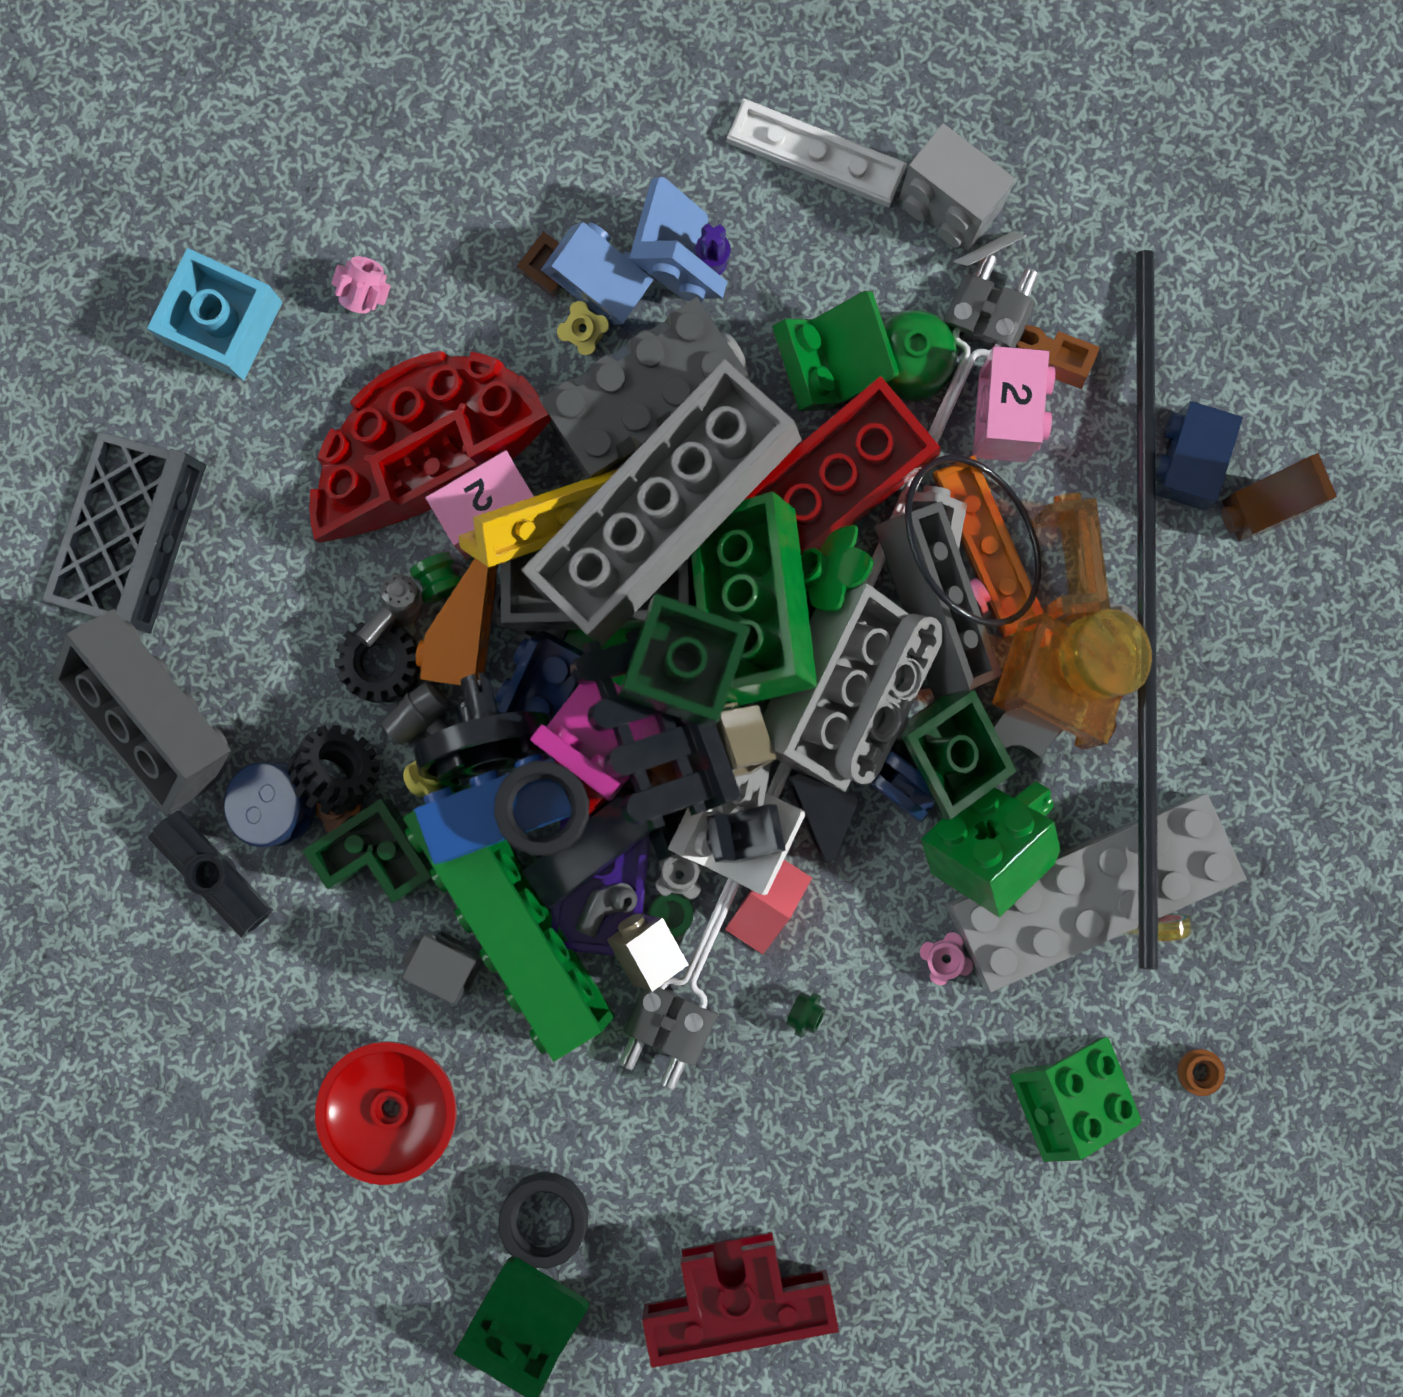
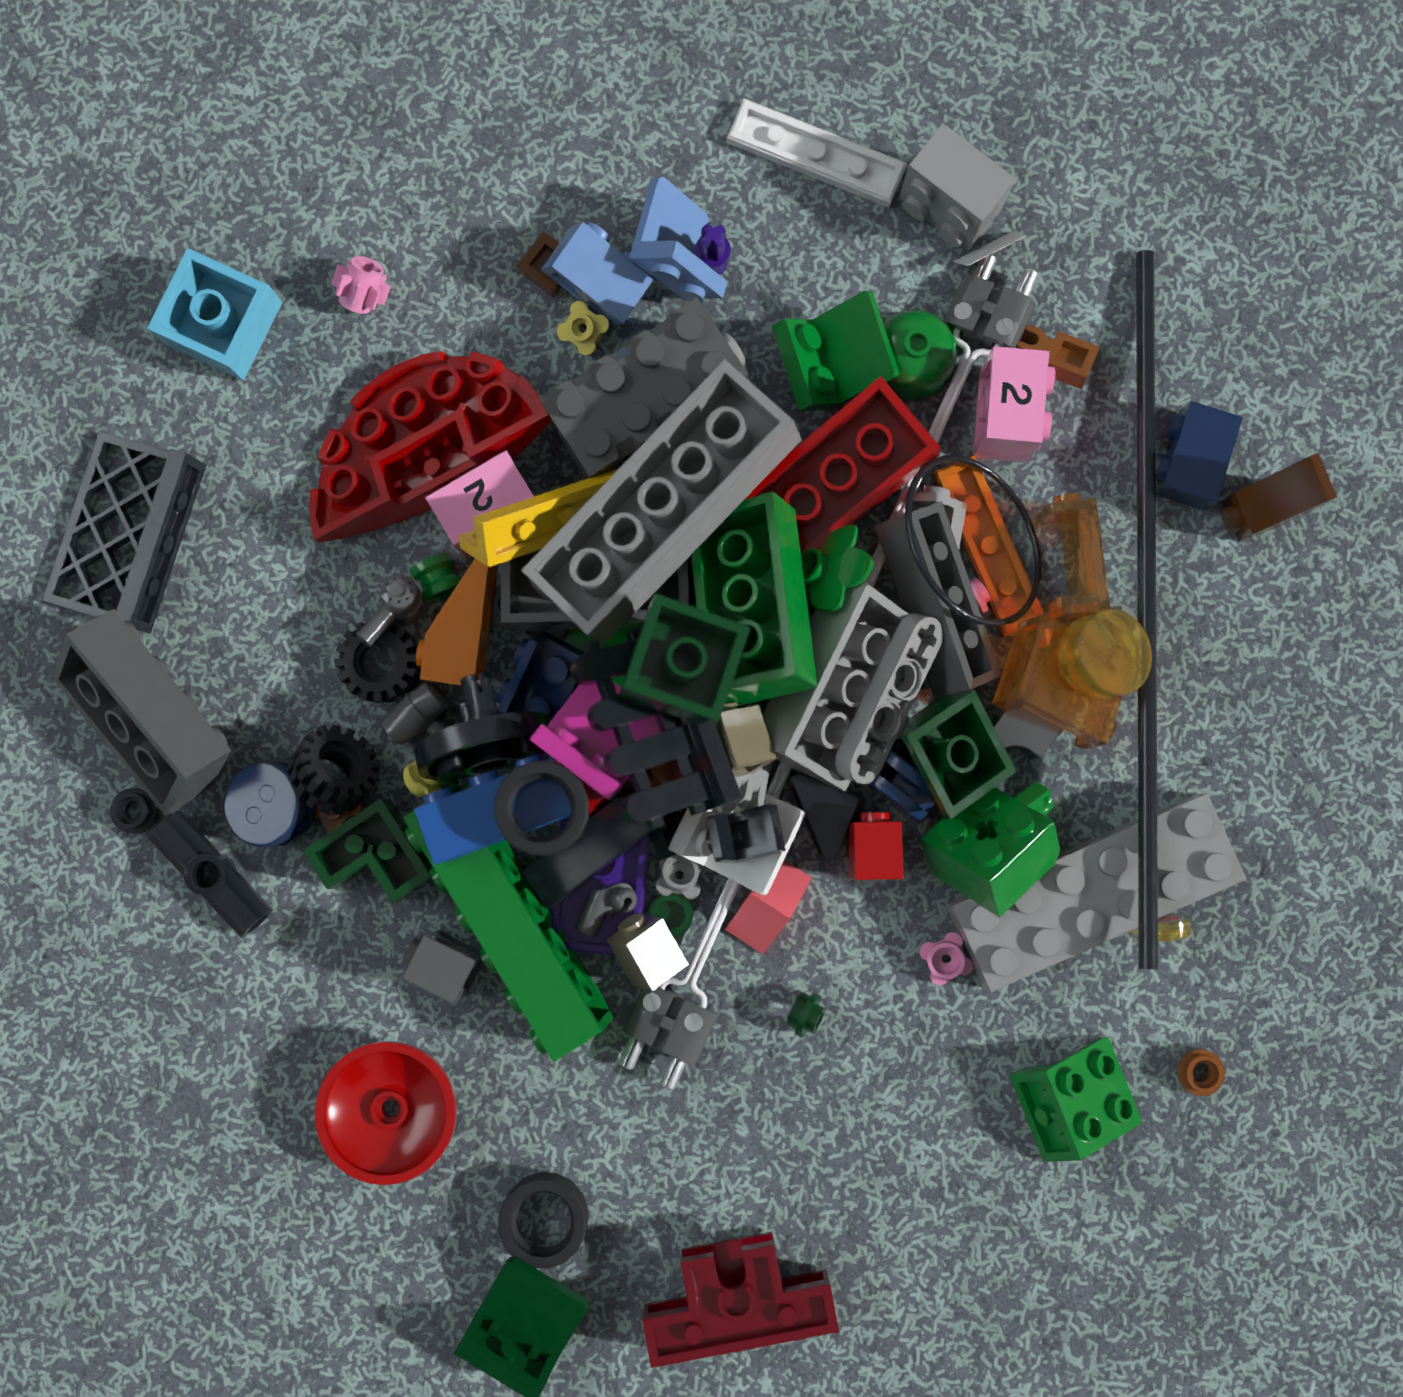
(120, 814): none -> black plate
(874, 847): none -> red brick

